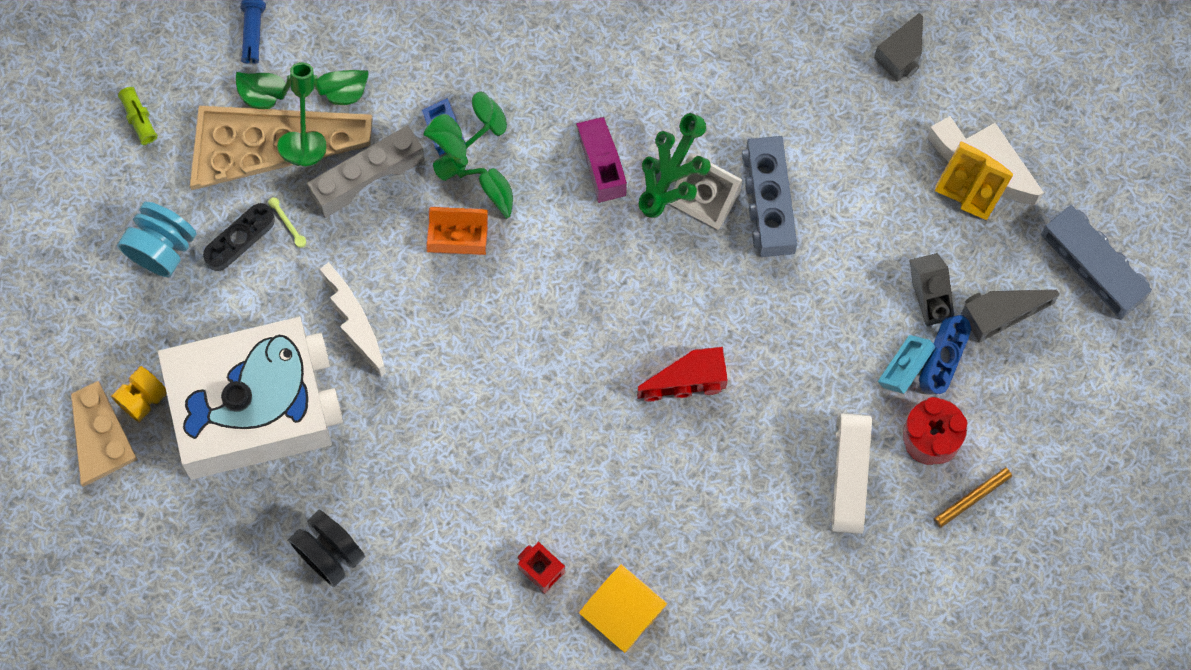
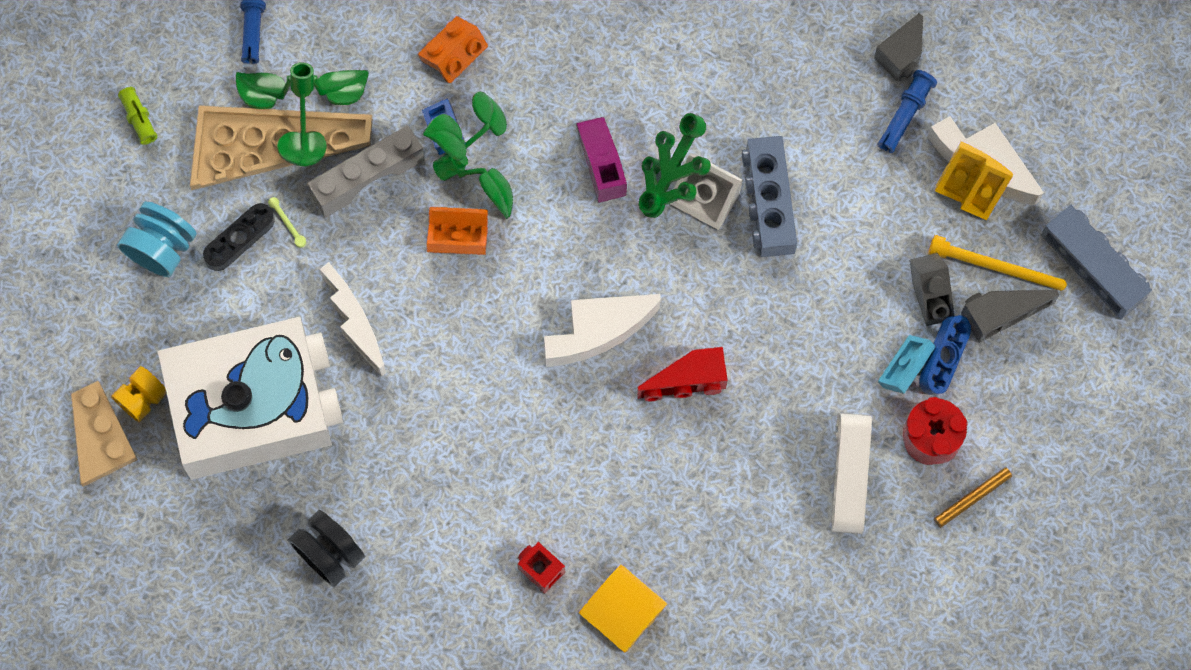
(453, 48): none -> orange bracket
(599, 327): none -> white slope
(912, 100): none -> blue pin
(944, 249): none -> yellow piece

